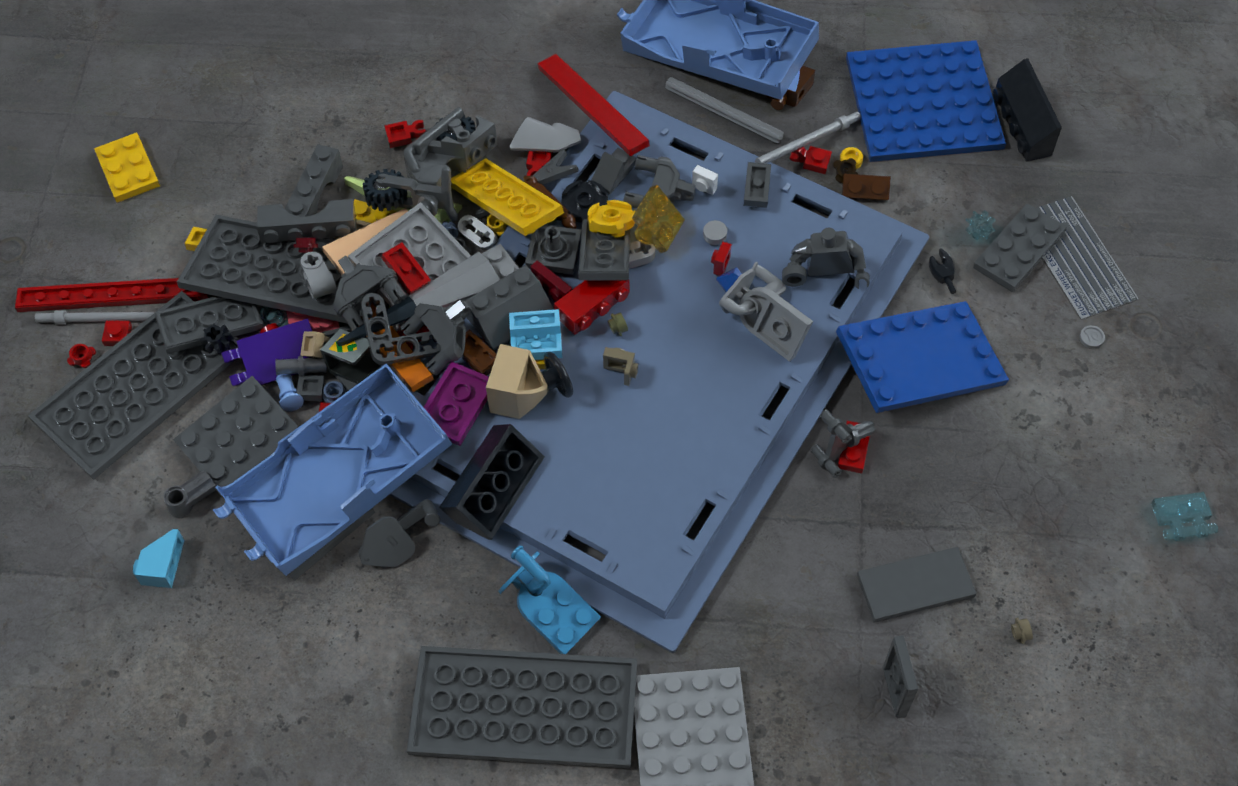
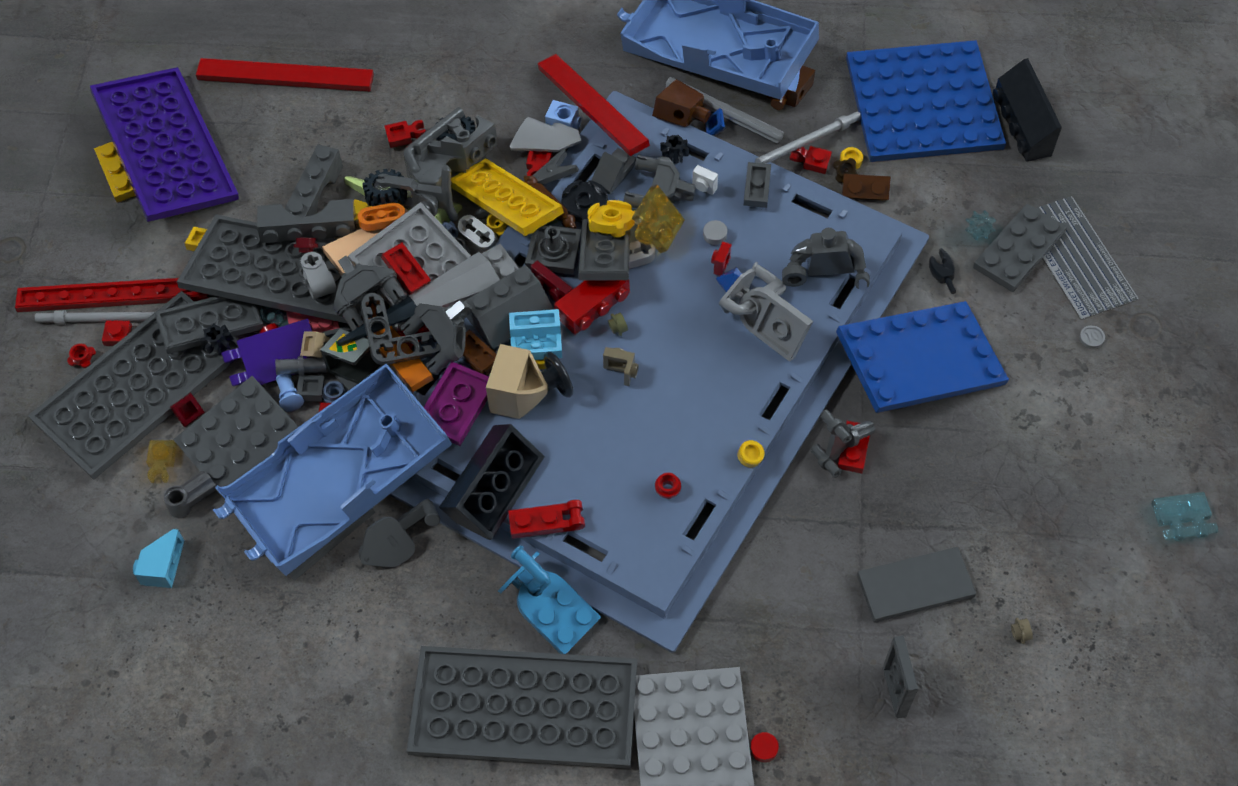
(159, 457): none -> clear yellow plate
(163, 144): none -> dark purple plate
(187, 409): none -> dark red slope
(285, 74): none -> red tile
(379, 216): none -> orange plate
(546, 519): none -> red plate
(564, 114): none -> light blue brick
(671, 479): none -> red plate
(674, 148): none -> black gear
(680, 105): none -> reddish brown torso
(715, 123): none -> blue slope
(750, 453): none -> yellow tile
(764, 747): none -> red tile

